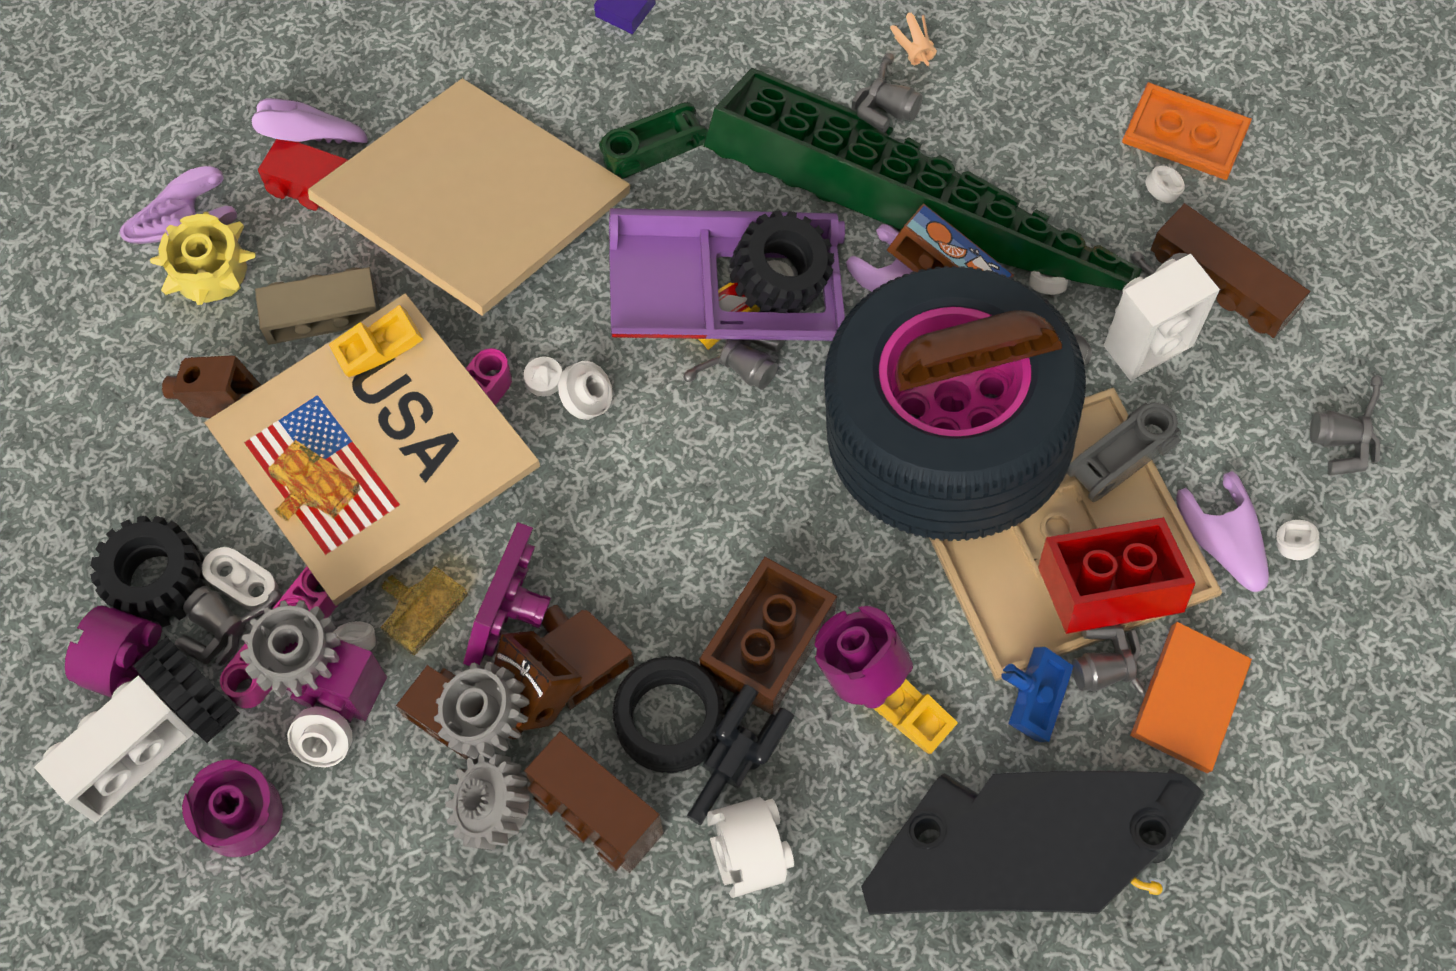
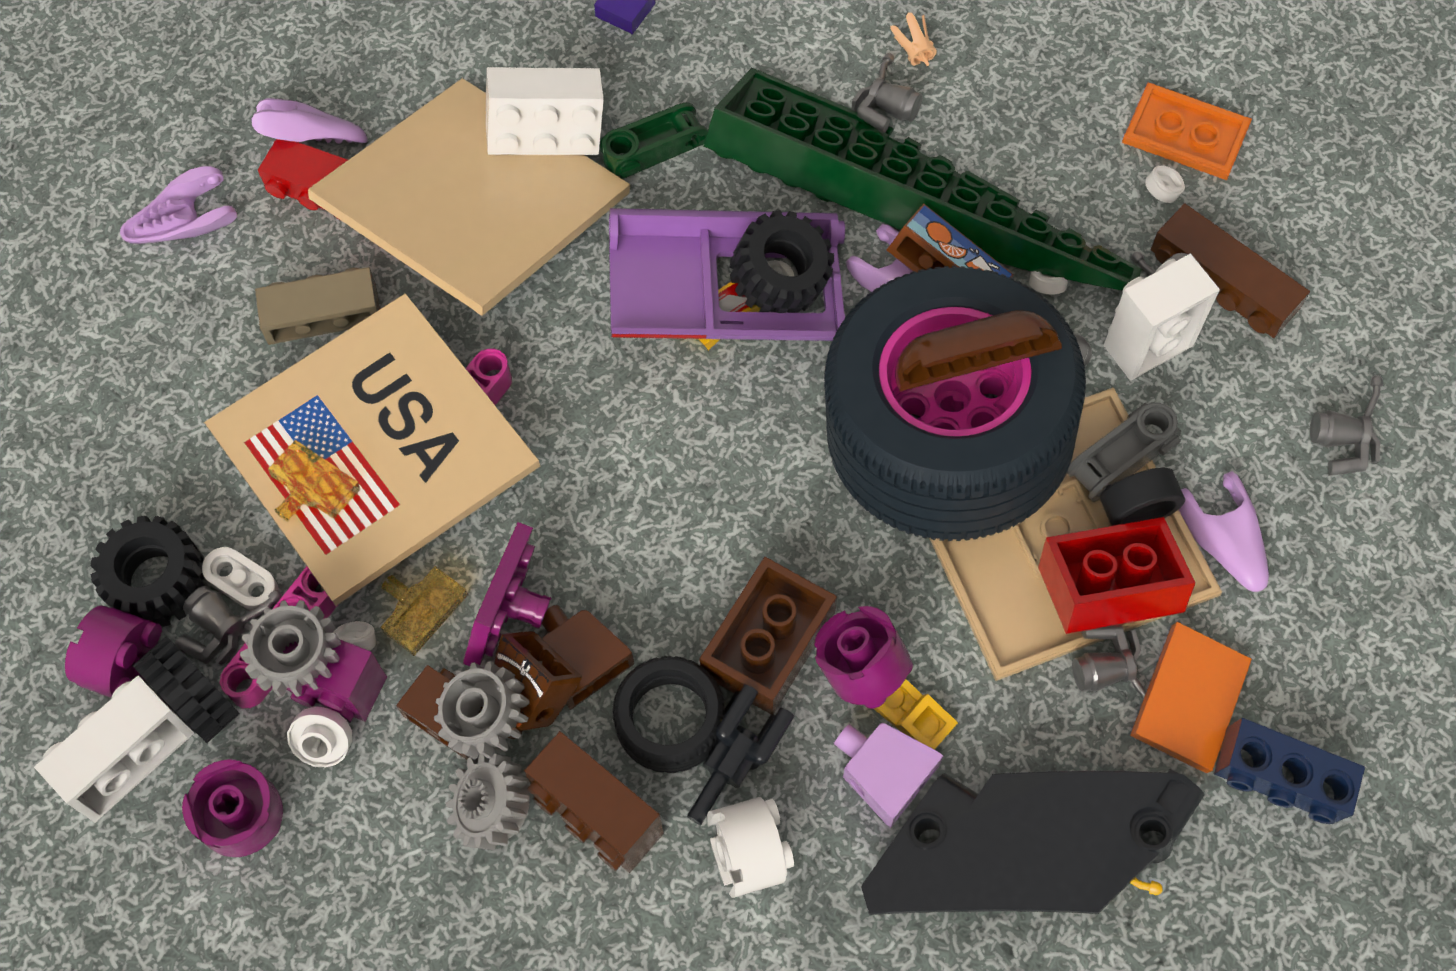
(203, 258): light yellow brick -> none
(209, 384): reddish brown torso -> none
(372, 346): yellow slope -> none
(542, 376): white tile -> none
(543, 111): none -> white brick
(585, 390): white plate -> none
(750, 364): flat silver piece -> none
(887, 768): none -> lavender torso
(1039, 693): blue plate -> none
(1143, 497): none -> black tyre
(1298, 539): white tile -> none
(1306, 762): none -> dark blue brick

